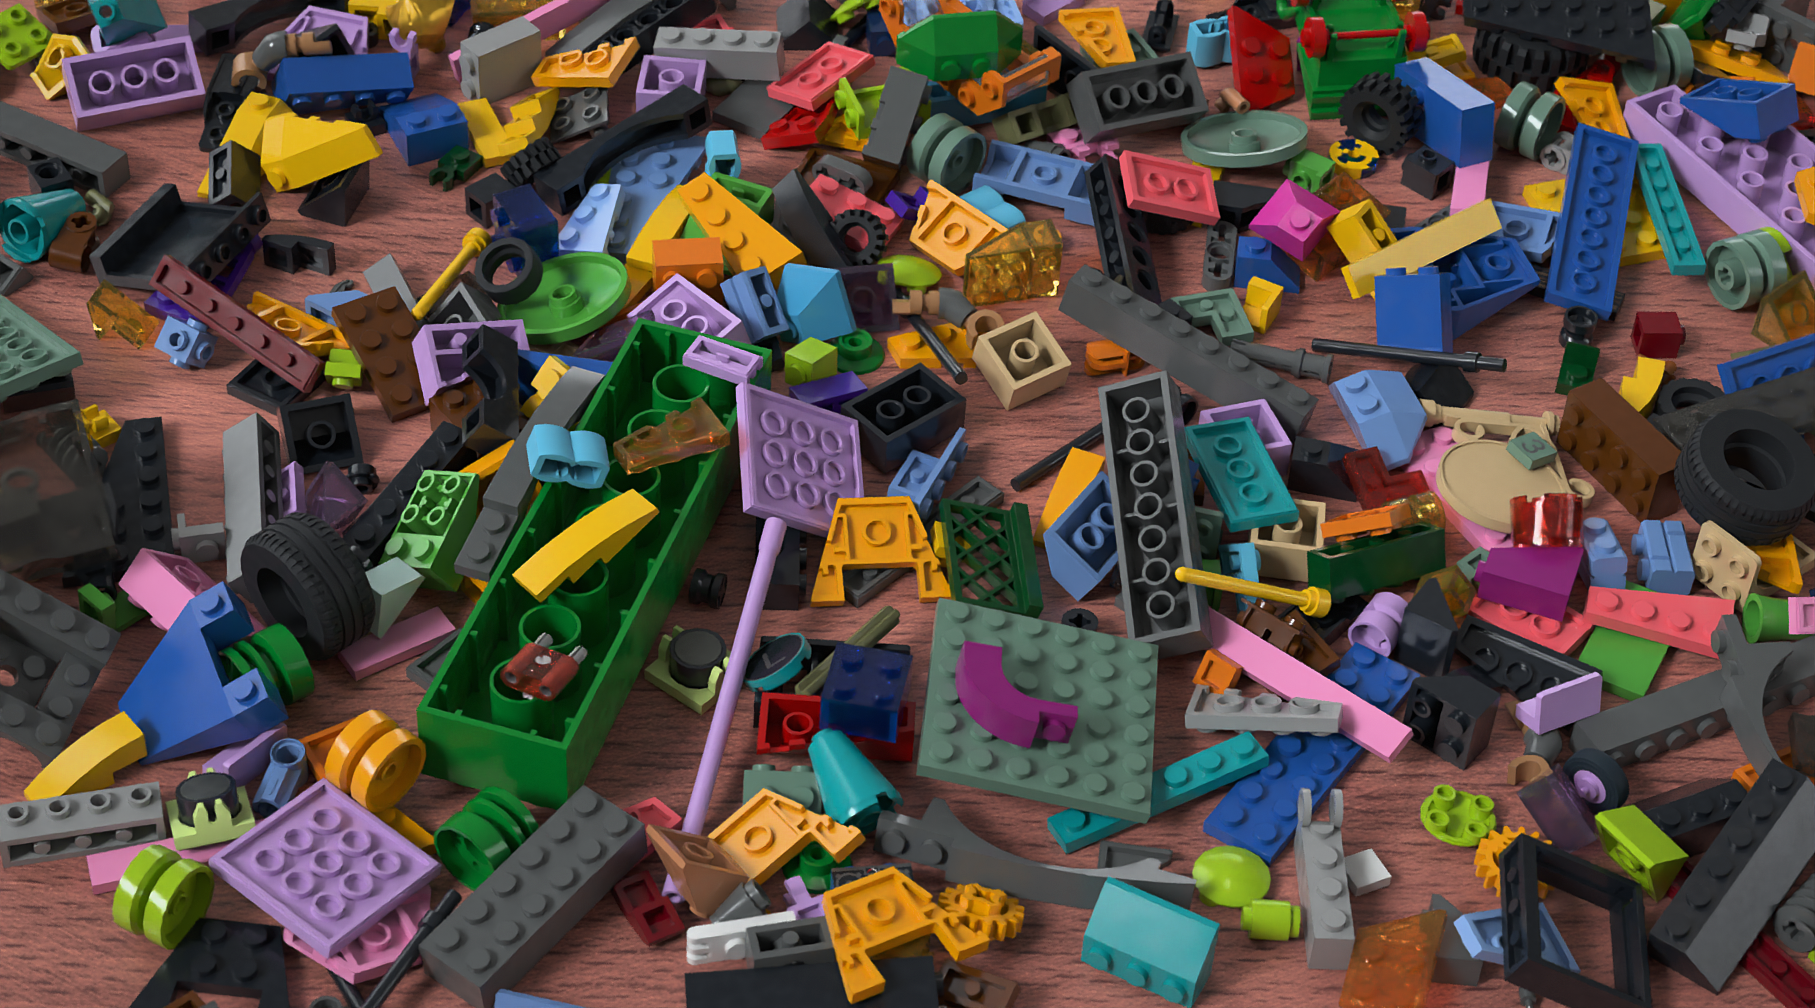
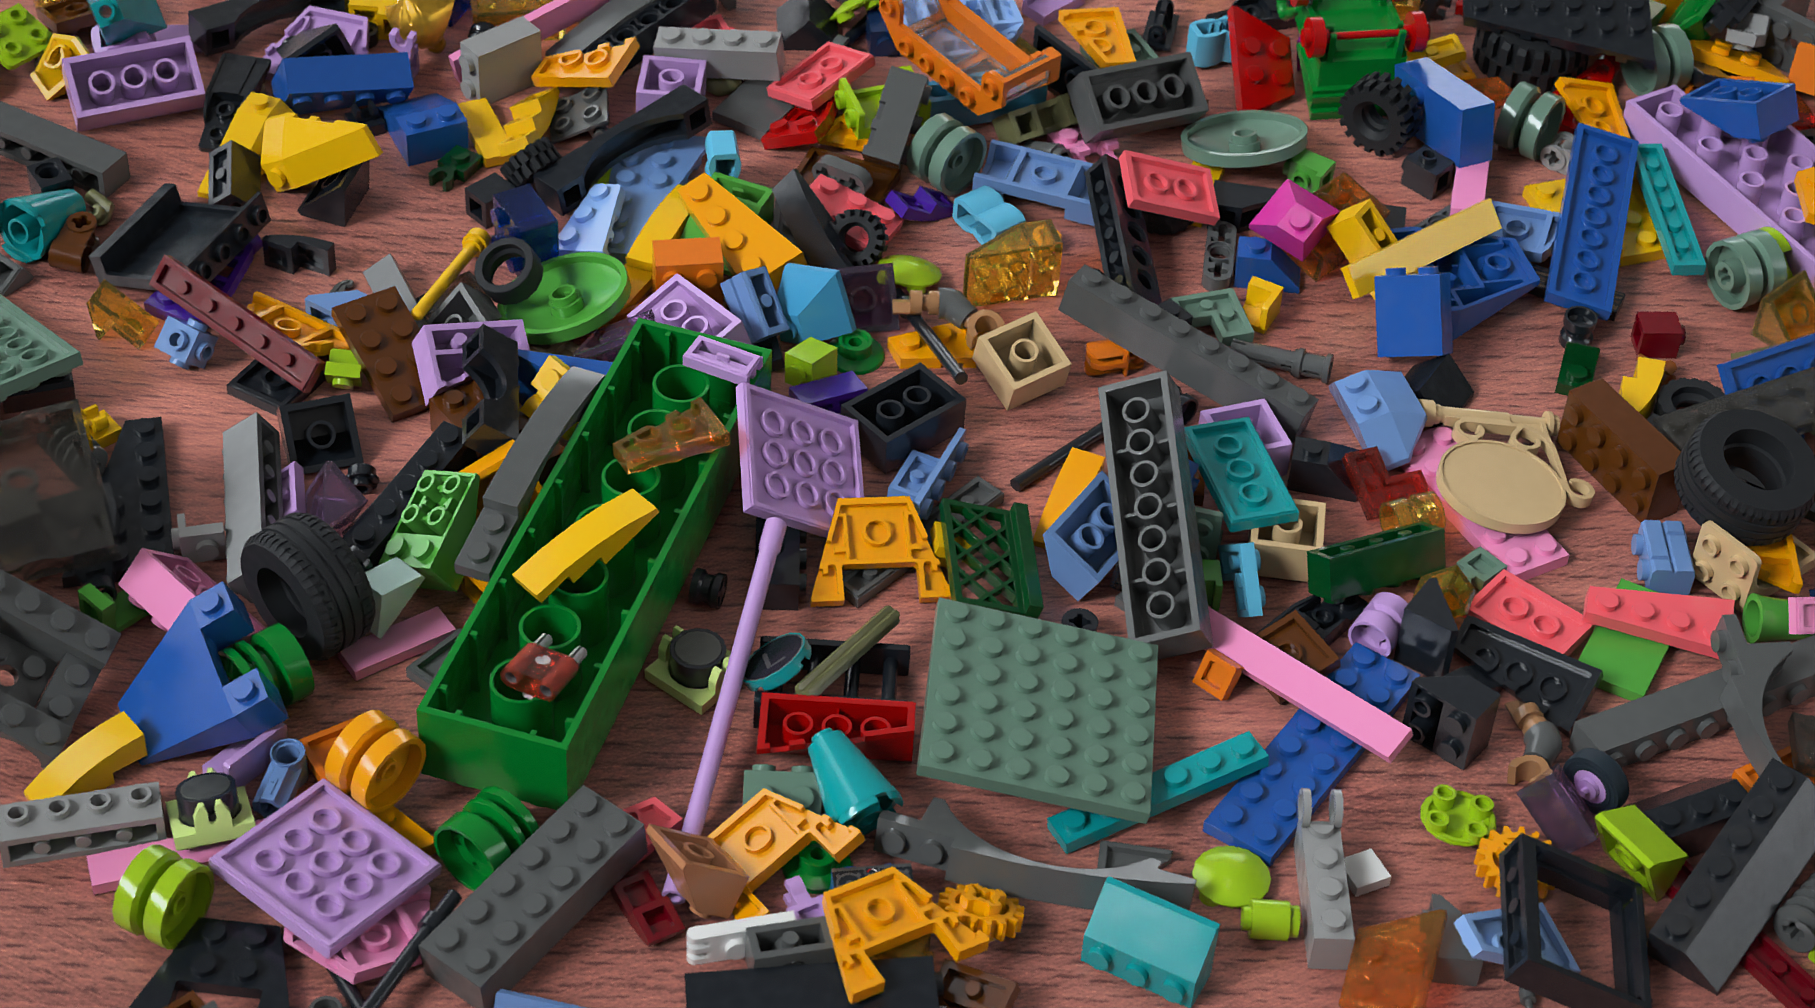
(272, 51): medium nougat piece -> none
(567, 456): medium azure brick -> none
(744, 902): dark grey cone -> none
(866, 692): clear blue brick -> none
(951, 228): light orange wing -> none
(960, 45): green wedge -> none
(1001, 707): magenta arch -> none
(1231, 98): nougat arm -> none
(1265, 712): light grey wing -> none
(1285, 634): reddish brown hinge -> none
(1311, 601): yellow piece -> none
(1354, 158): yellow piece -> none
(1377, 521): orange plate -> none
(1468, 361): black bar -> none
(1530, 578): magenta slope -> none
(1531, 450): sand green tile -> none
(1547, 521): clear red brick -> none
(1562, 704): lavender panel -> none
(1603, 557): medium blue brick -> none

